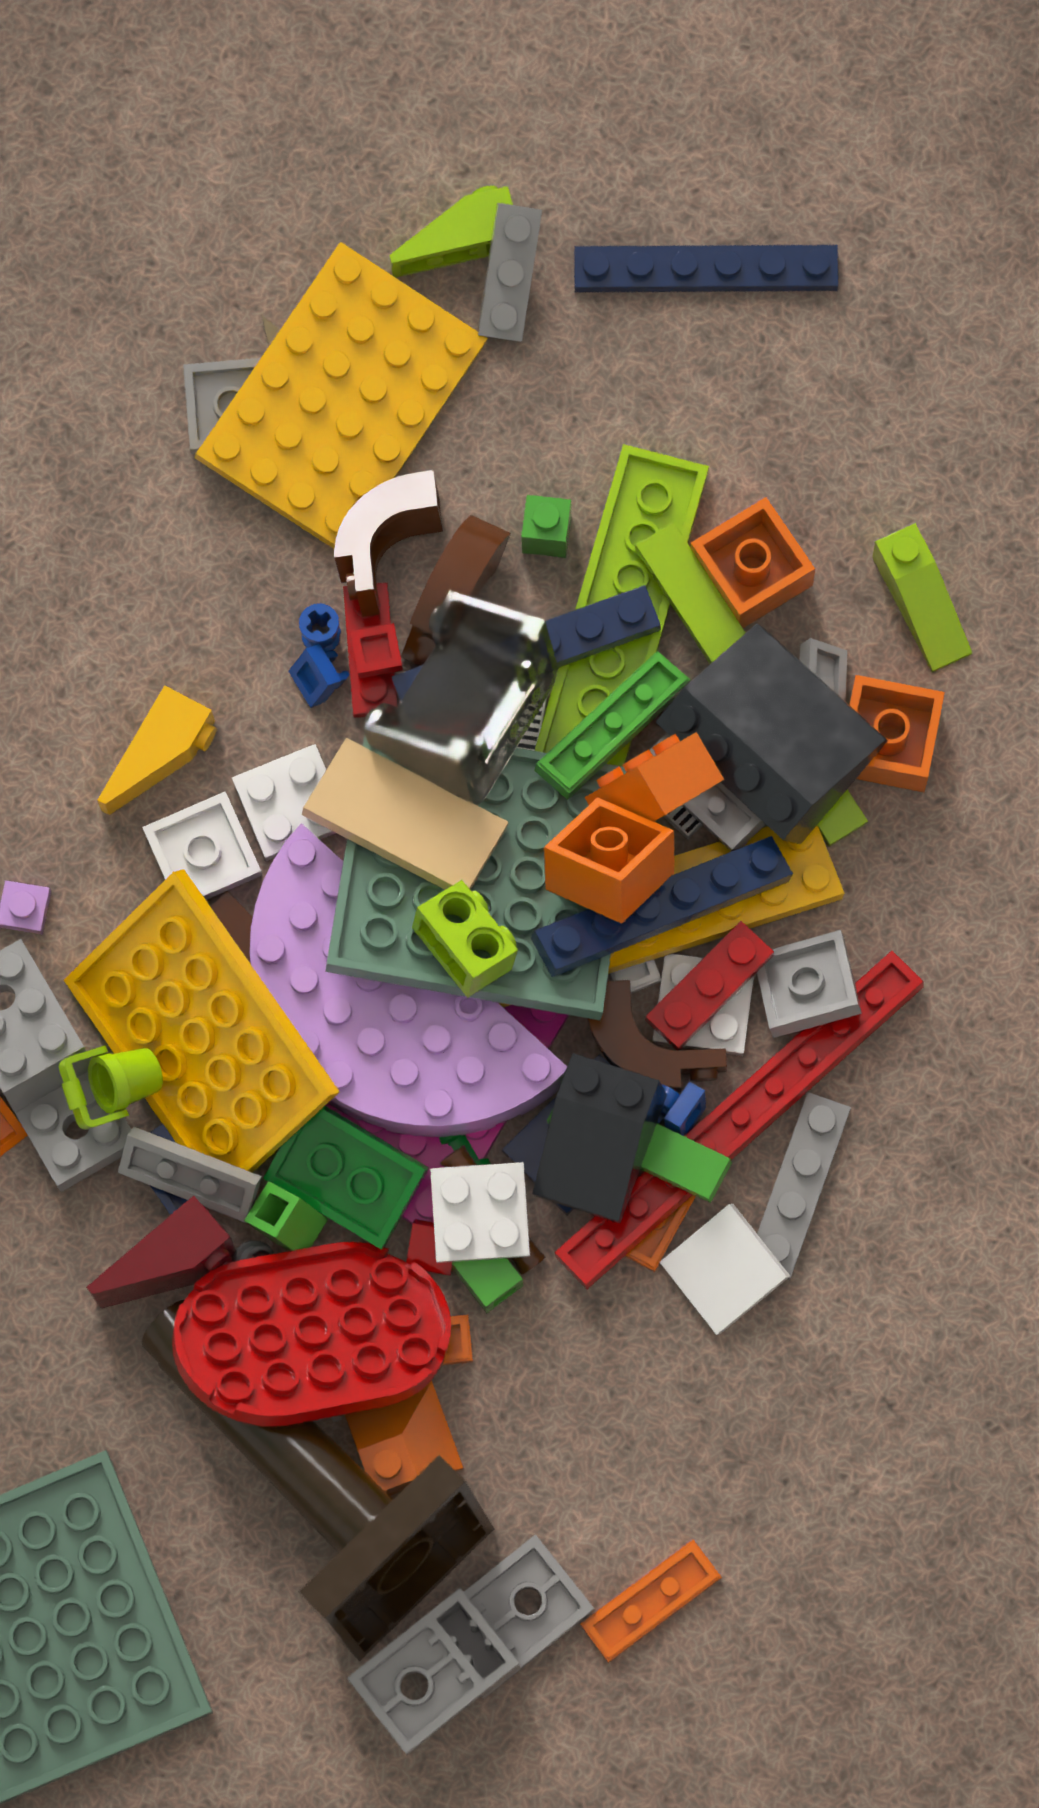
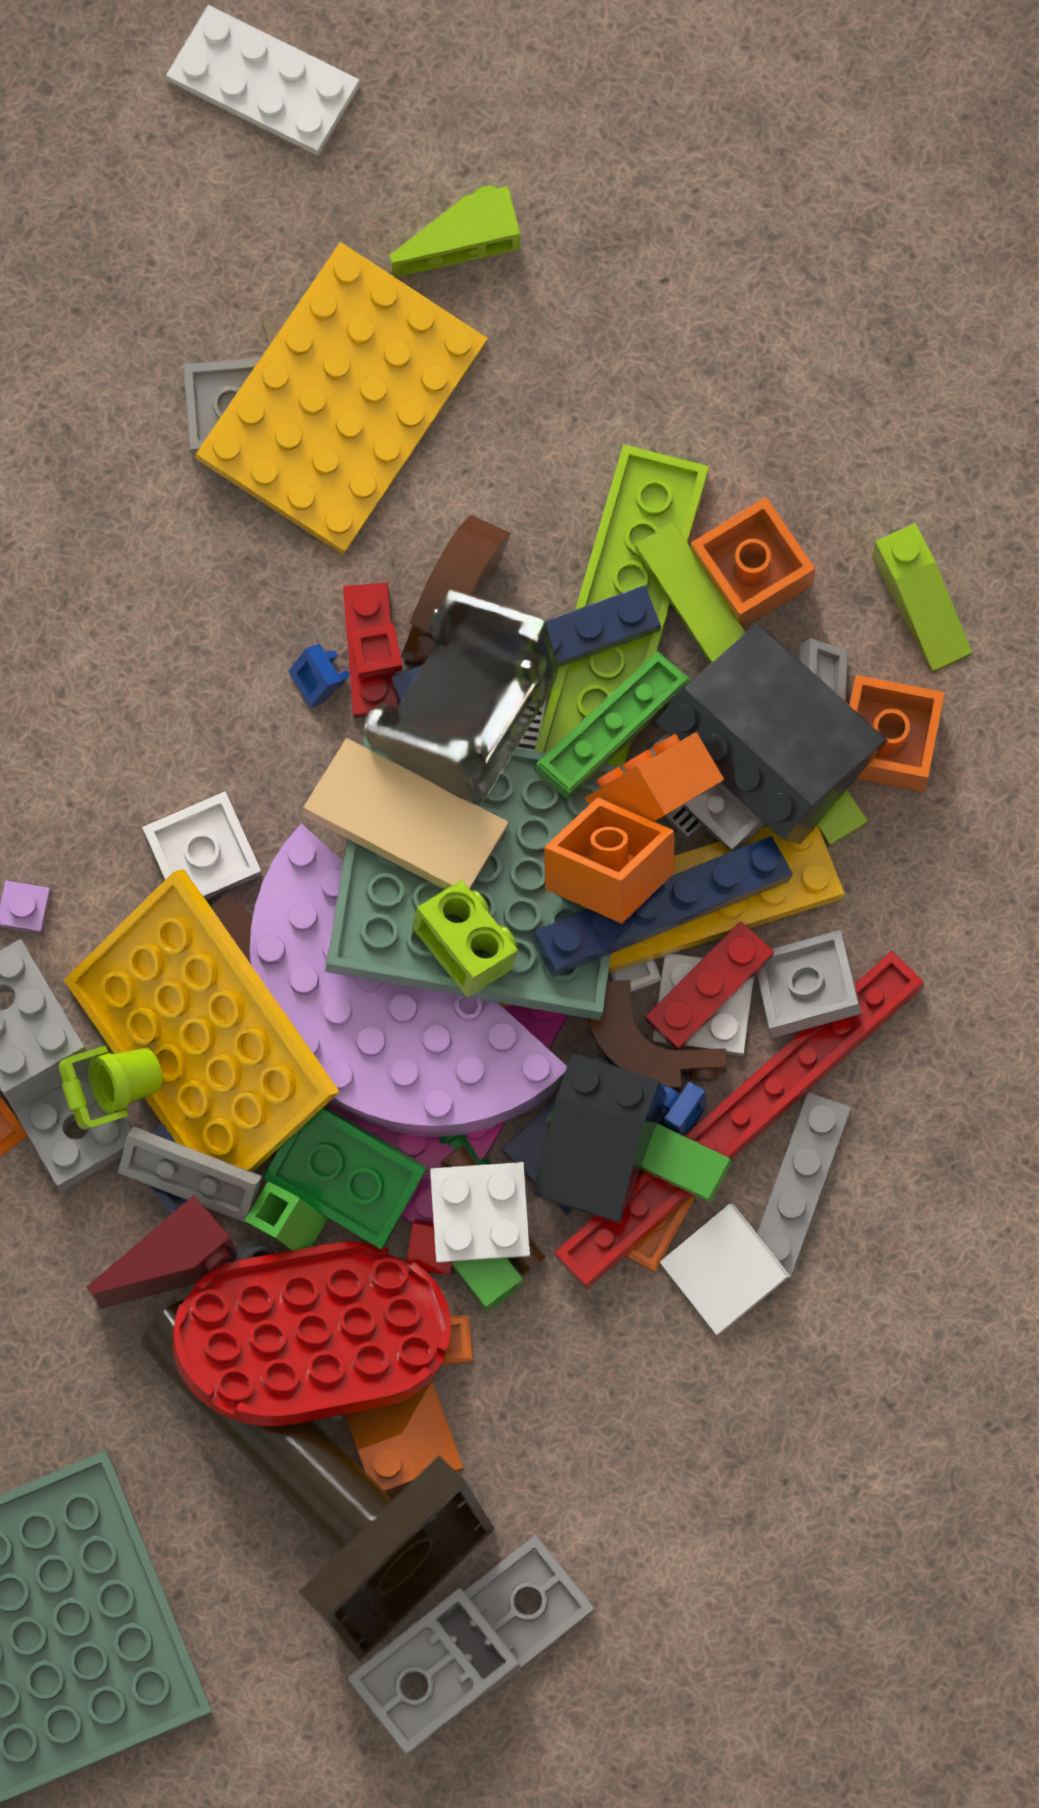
(162, 745): yellow slope -> none
(263, 80): none -> white plate
(276, 797): white plate -> none
(324, 616): blue bush -> none
(375, 523): arch -> none
(509, 272): light grey plate -> none
(546, 526): bright green brick -> none
(650, 1601): orange tile -> none
(706, 268): dark blue plate -> none

